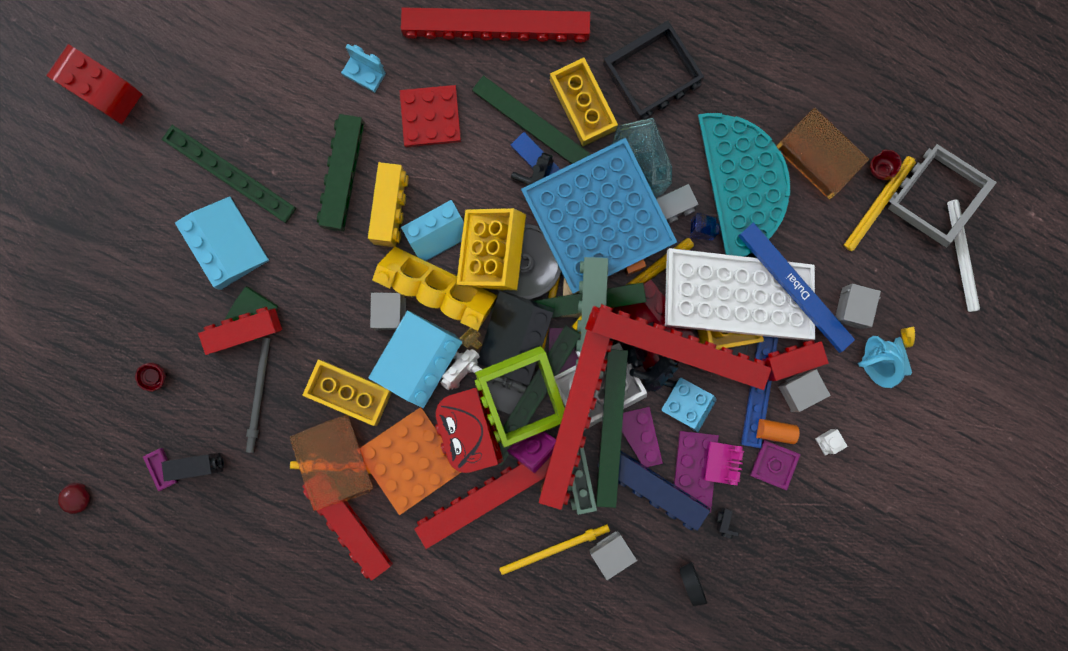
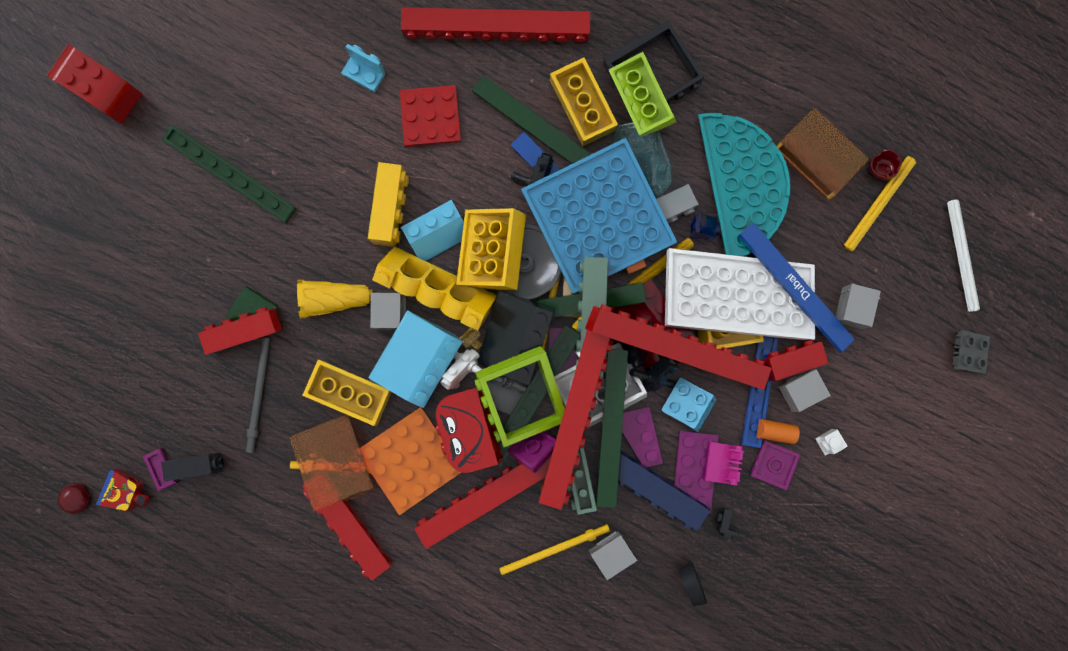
(122, 491): none -> torso
(150, 376): dark red hair -> none
(222, 242): medium azure slope -> none
(327, 297): none -> yellow cone
(341, 172): dark green brick -> none
(642, 95): none -> lime slope
(885, 361): medium azure helmet -> none
(908, 336): yellow tile -> none
(958, 166): light grey window -> none
(972, 352): none -> dark grey hinge

